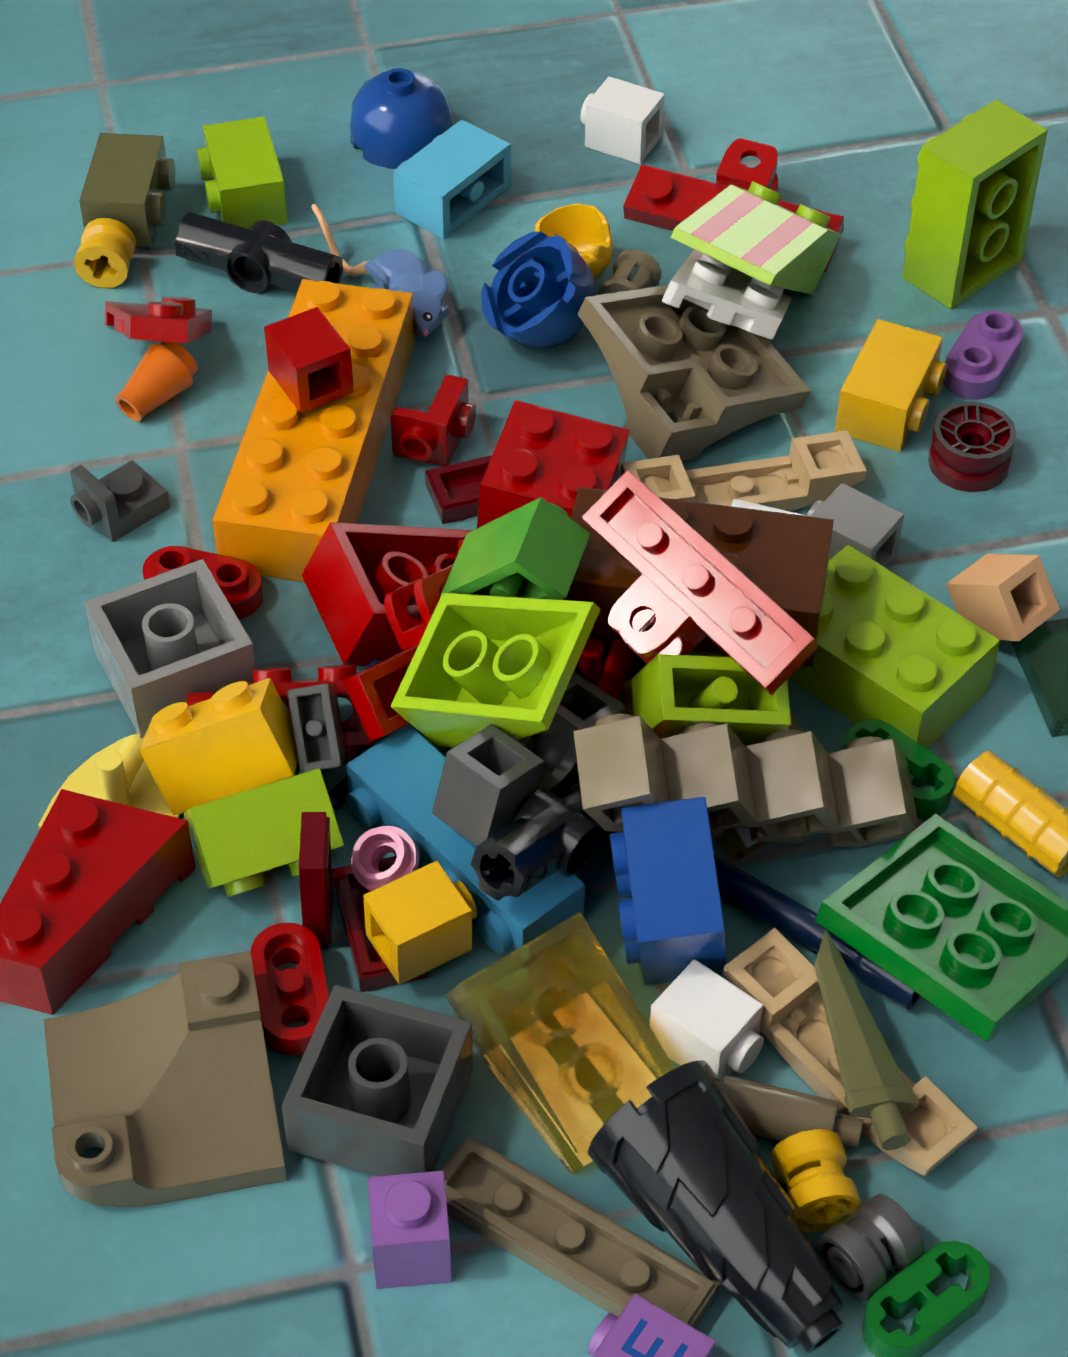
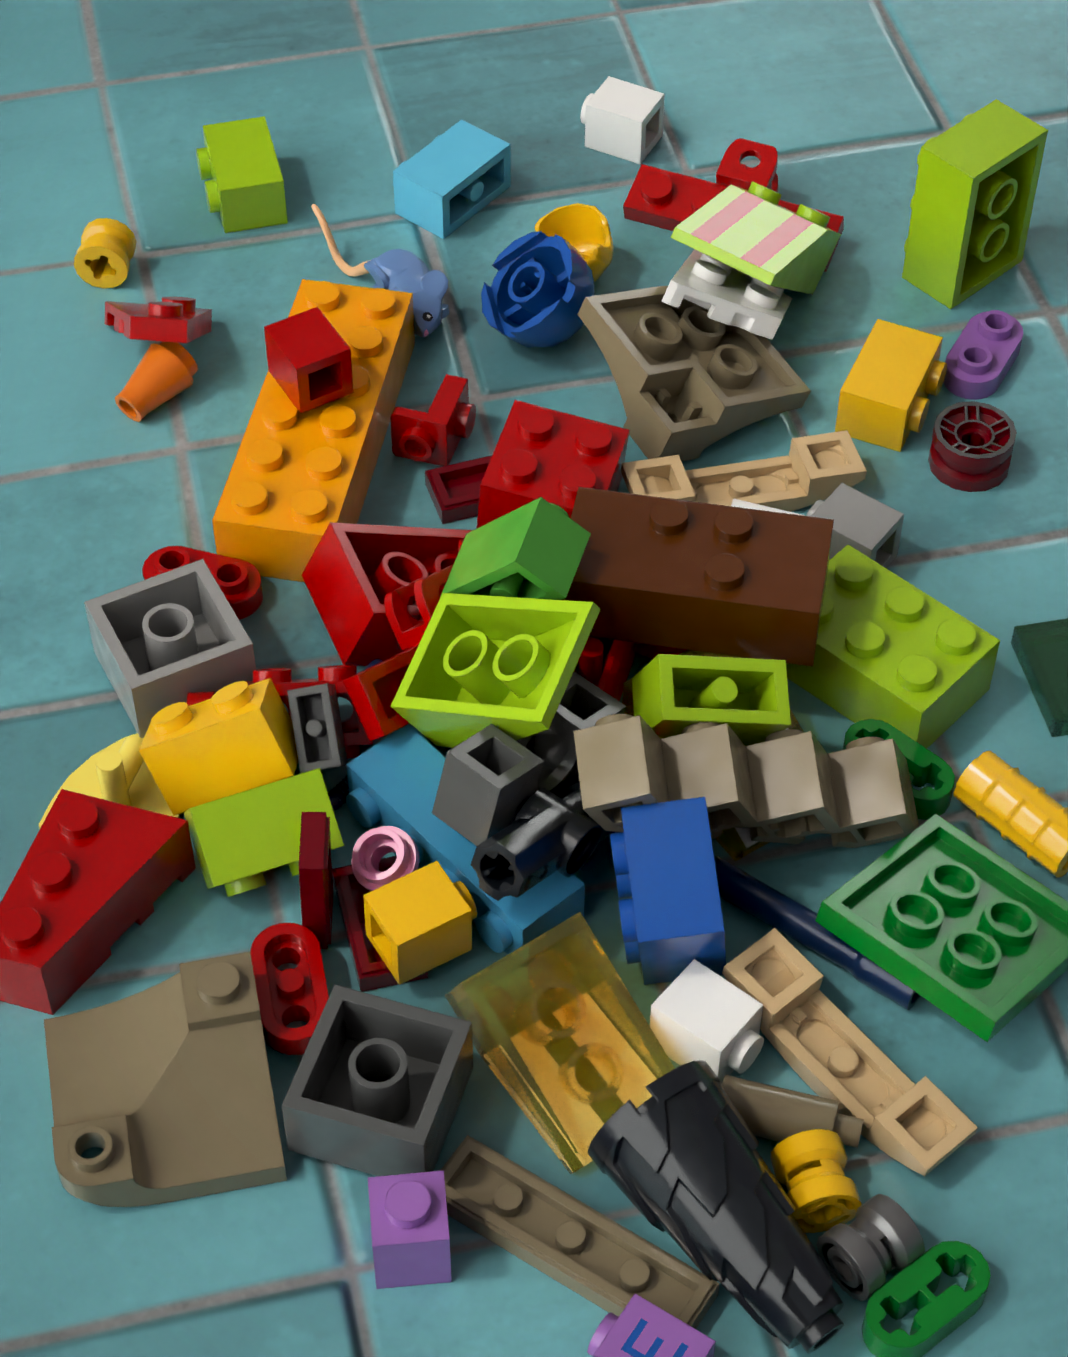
(118, 499): dark grey bracket -> none
(129, 183): olive brick -> none
(255, 254): black piece -> none
(398, 116): blue cylinder -> none
(647, 275): dark tan bush -> none
(690, 590): plate -> none
(866, 1065): olive bar -> none
(1004, 595): light nougat brick -> none

